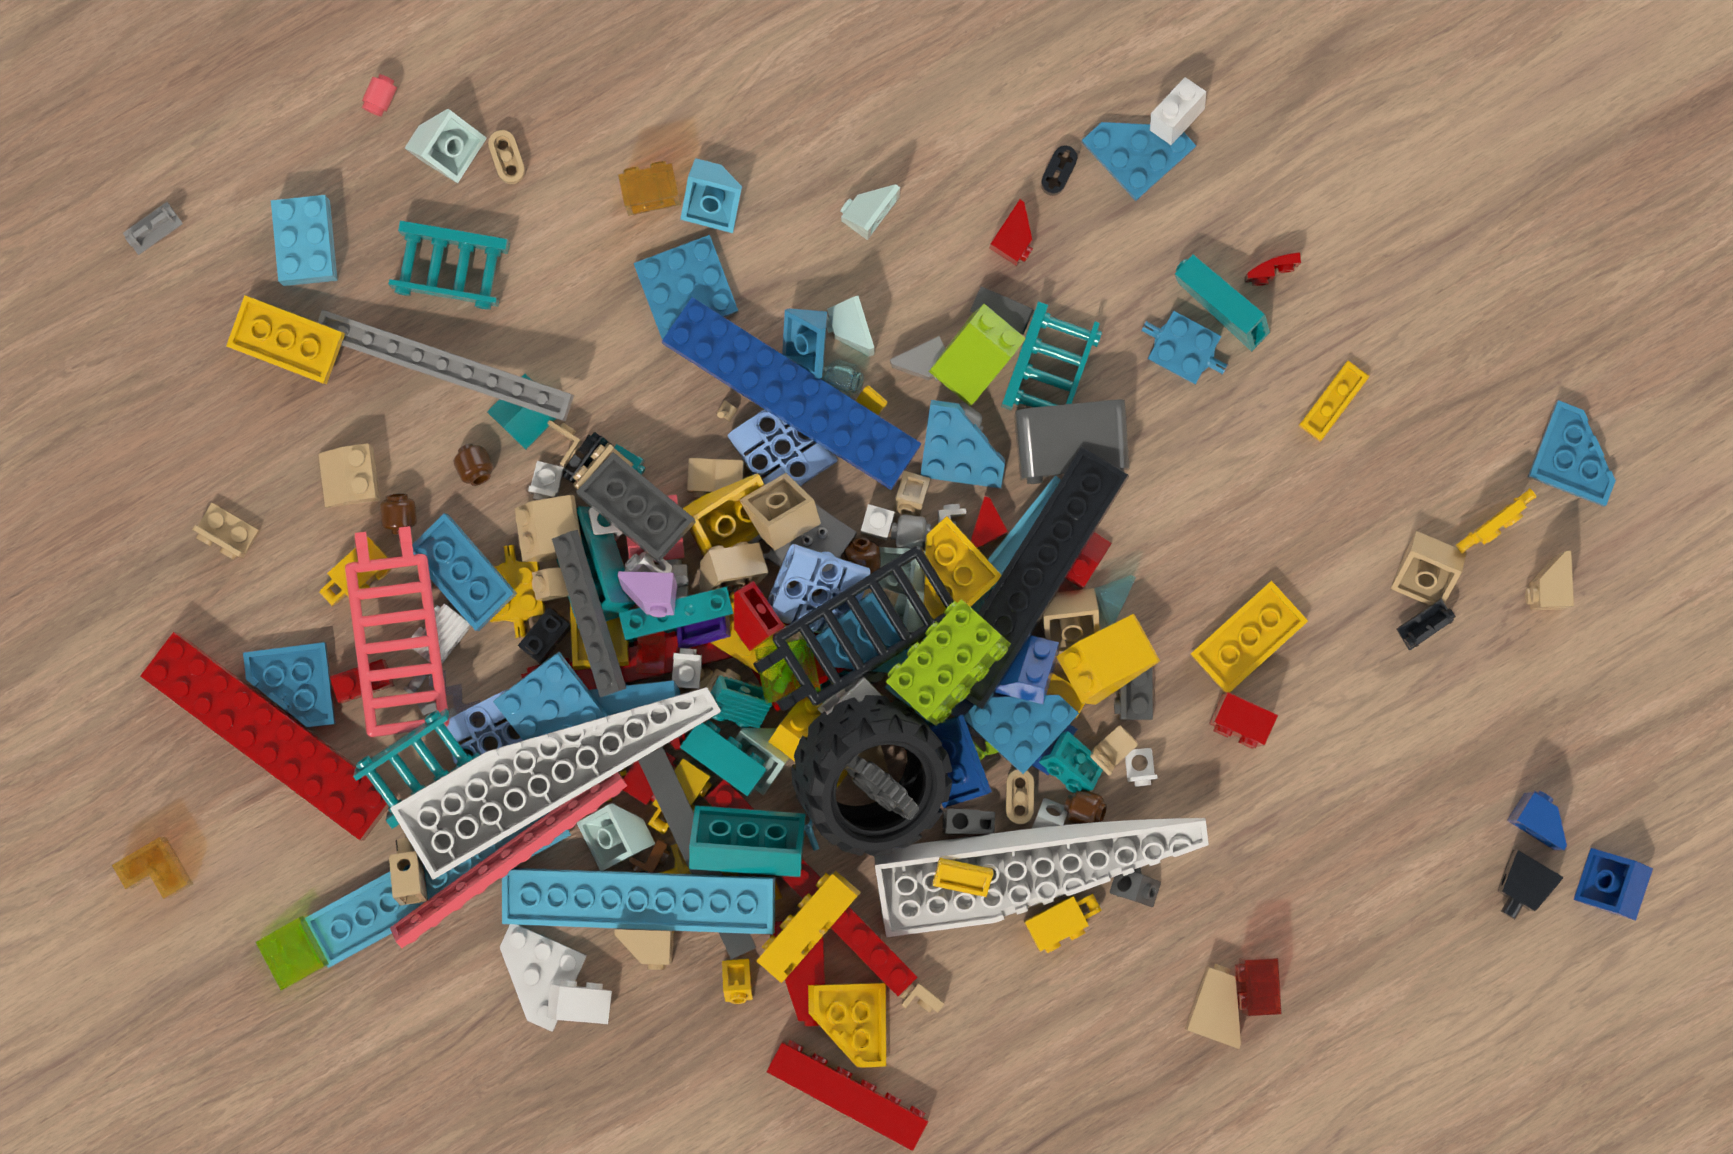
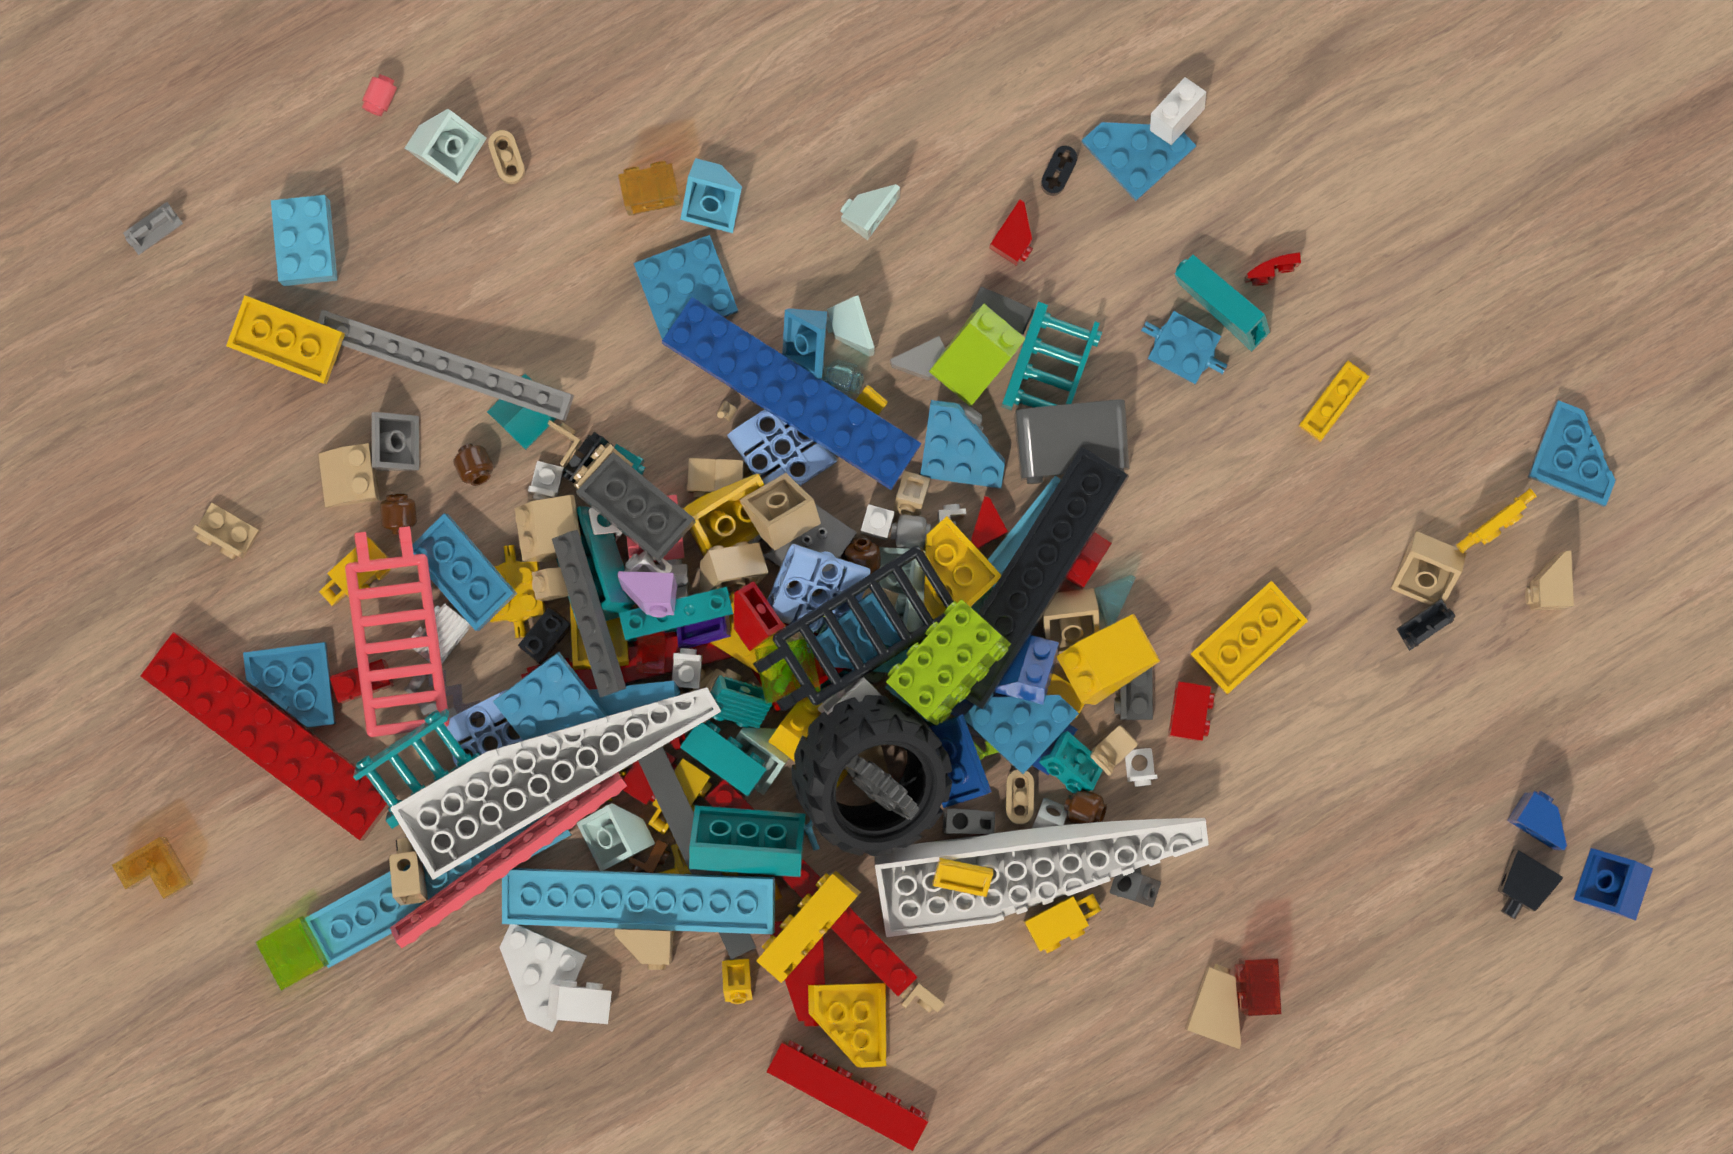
(395, 442): none -> light grey slope
(440, 239): teal fence -> none
(1190, 711): none -> red brick
(1242, 720): red brick -> none

